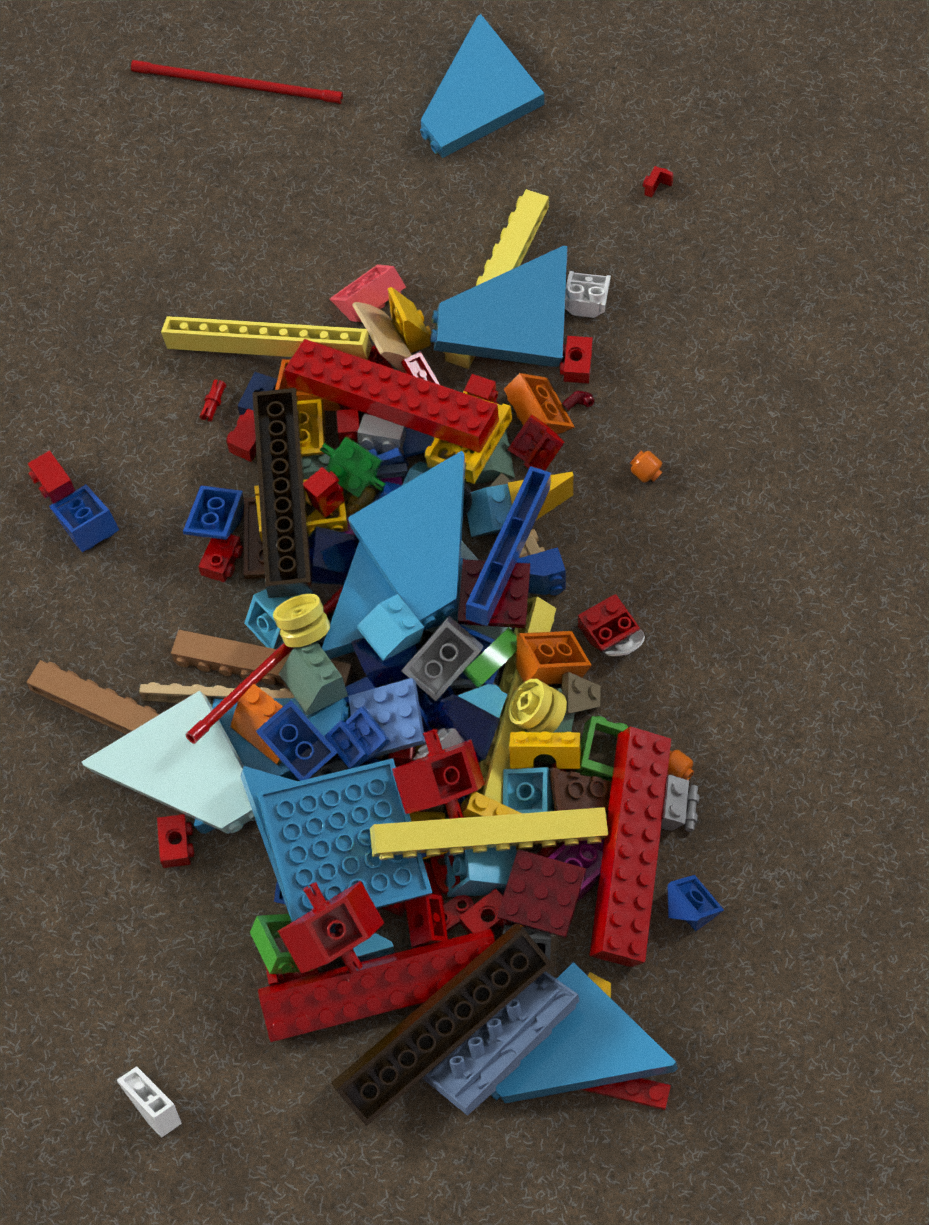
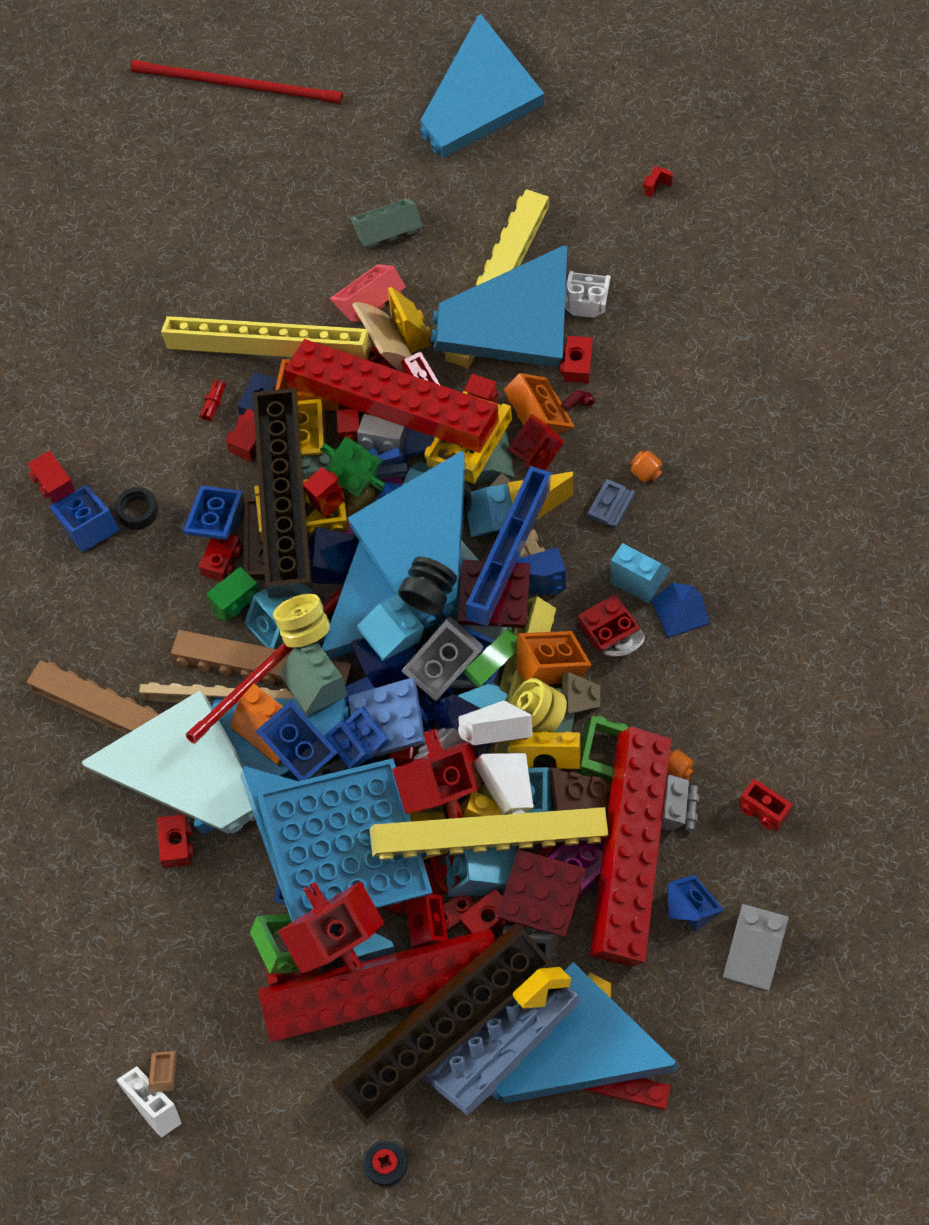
(142, 521): none -> black tyre
(162, 1071): none -> medium nougat tile
(232, 594): none -> green slope
(387, 222): none -> sand green slope
(388, 1171): none -> black wheel
(427, 585): none -> pearl dark grey wheel
(495, 724): none -> white slope
(507, 781): none -> white slope
(535, 989): none -> yellow slope
(611, 504): none -> sand blue plate
(637, 573): none -> medium azure slope
(680, 609): none -> blue slope
(755, 947): none -> light grey slope
(765, 805): none -> red brick

